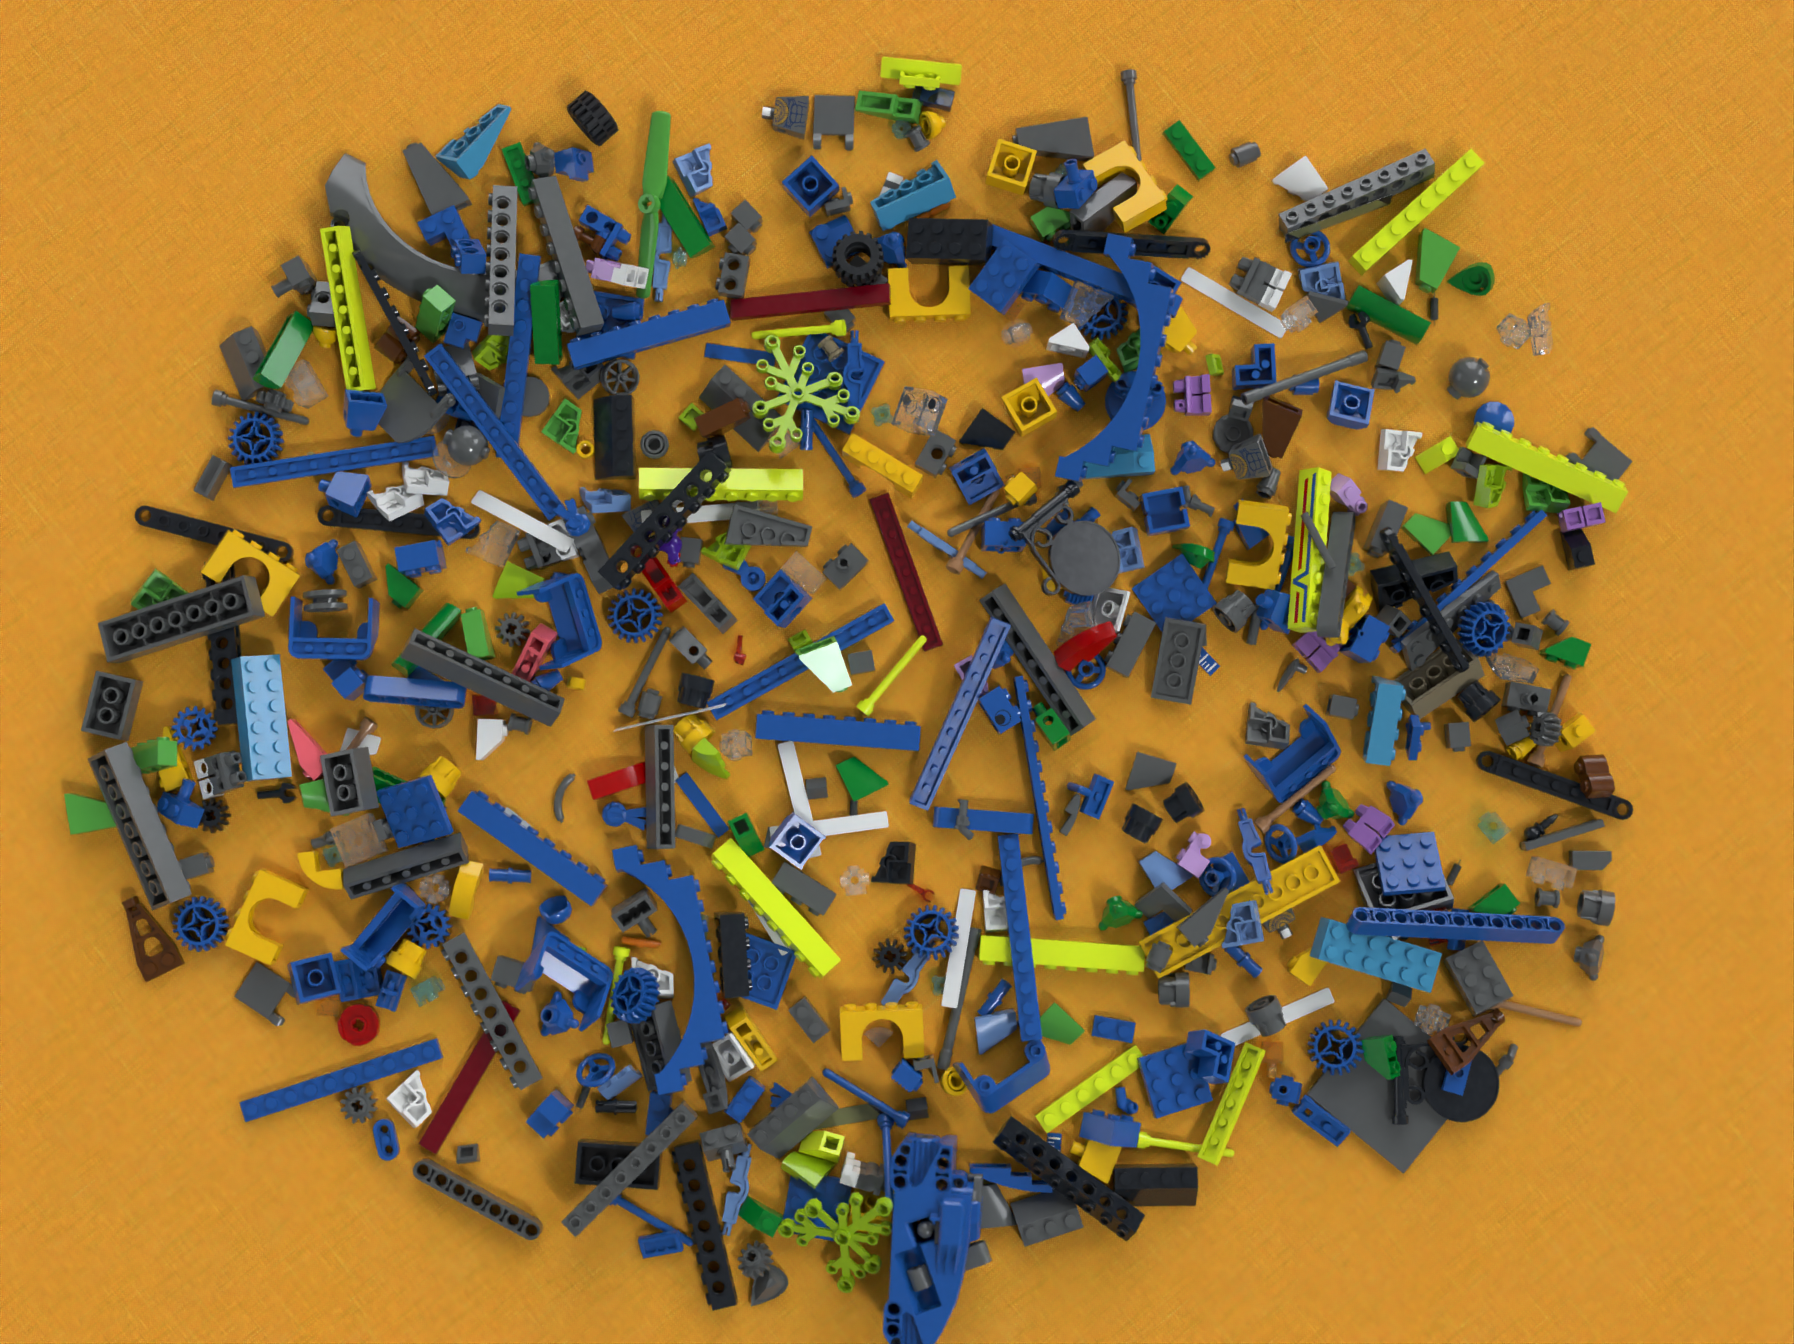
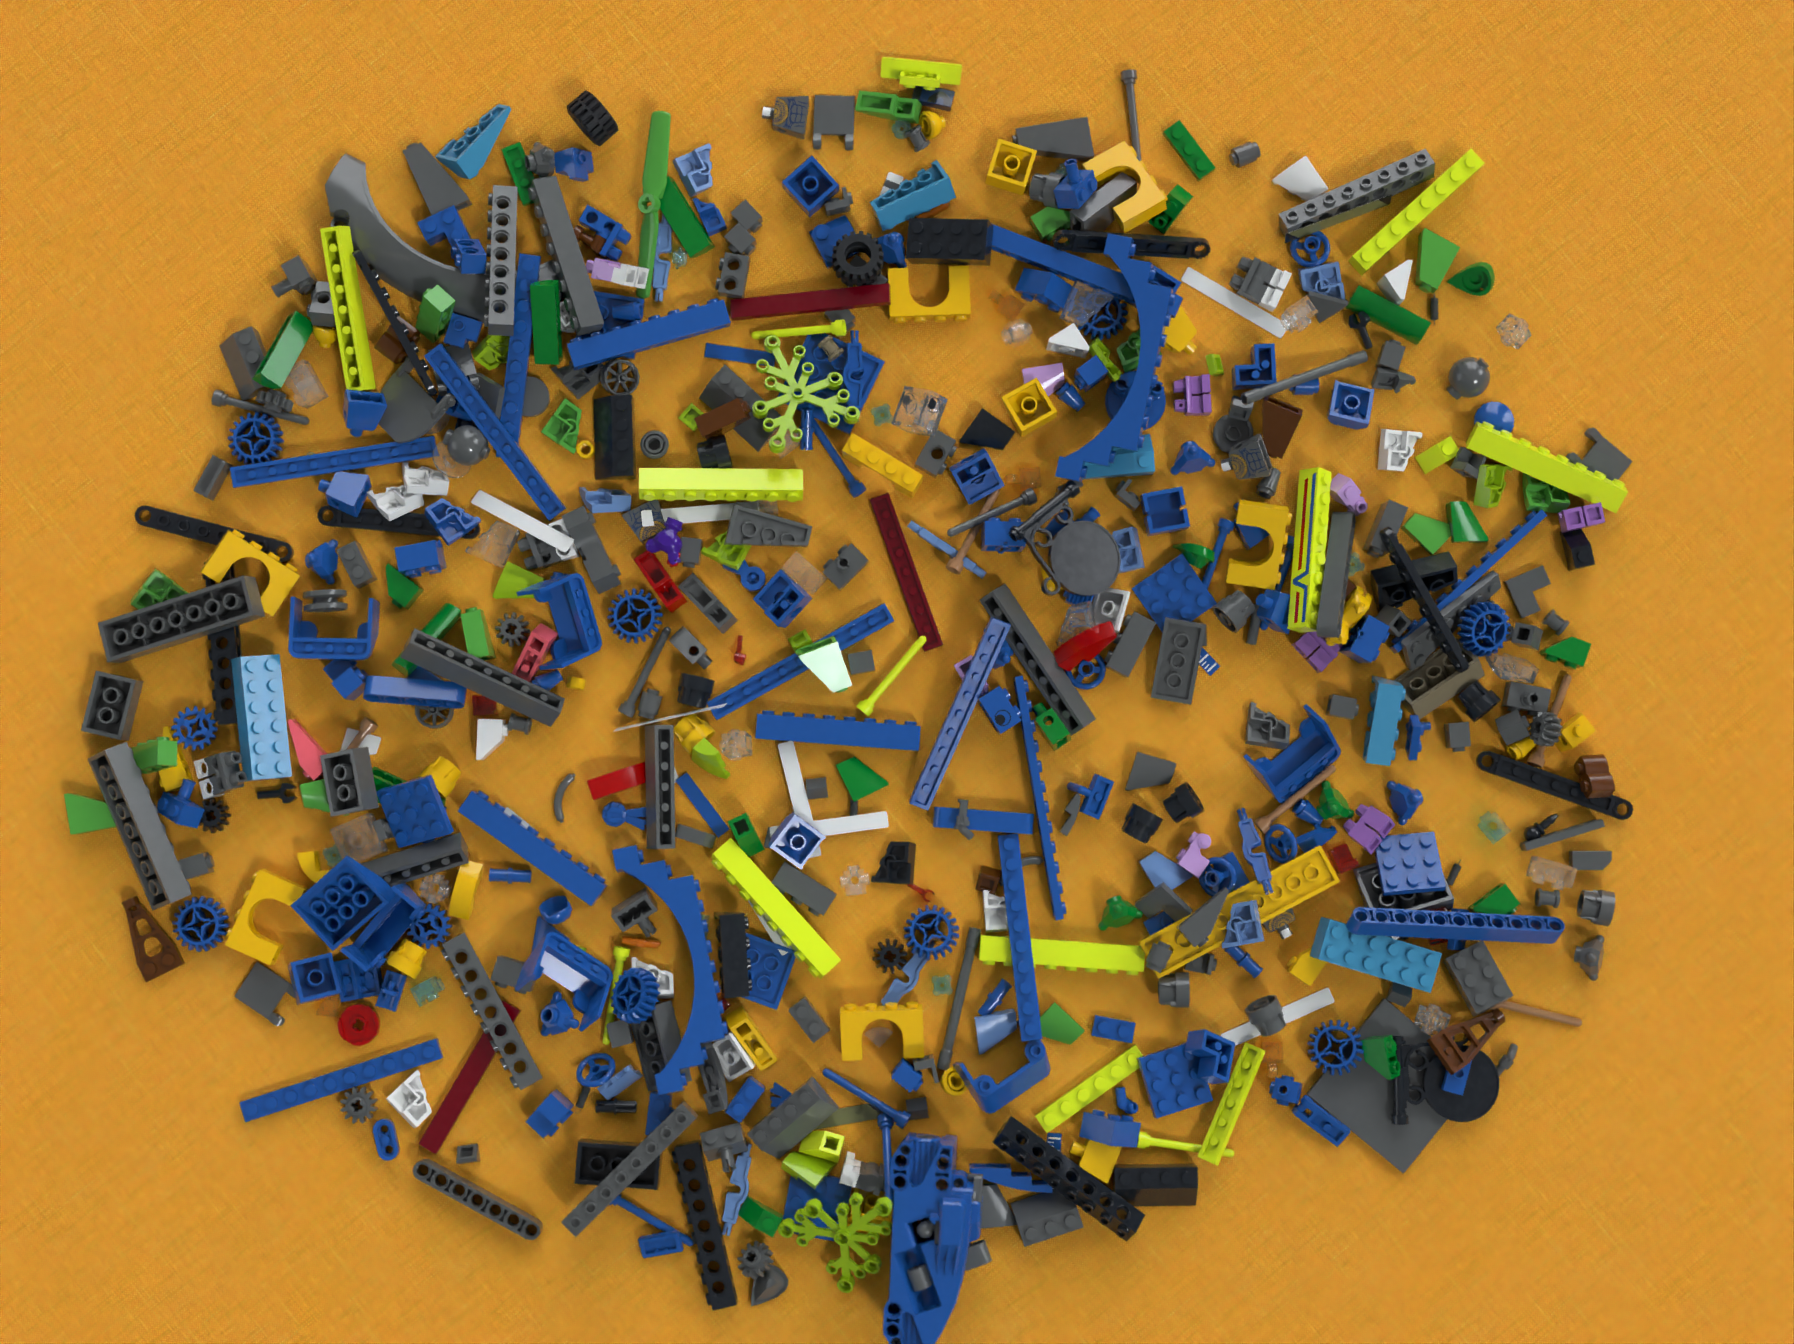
(325, 839): dark grey arm -> none
(343, 901): none -> blue slope
(576, 523): blue piece -> none
(681, 493): black brick -> none
(958, 954): white sticker -> none
(1004, 276): blue brick -> none
(1019, 489): yellow brick -> none
(1195, 503): dark grey piece -> none
(1289, 672): dark grey bar -> none
(1318, 541): dark grey bar -> none
(1540, 330): clear slope -> none

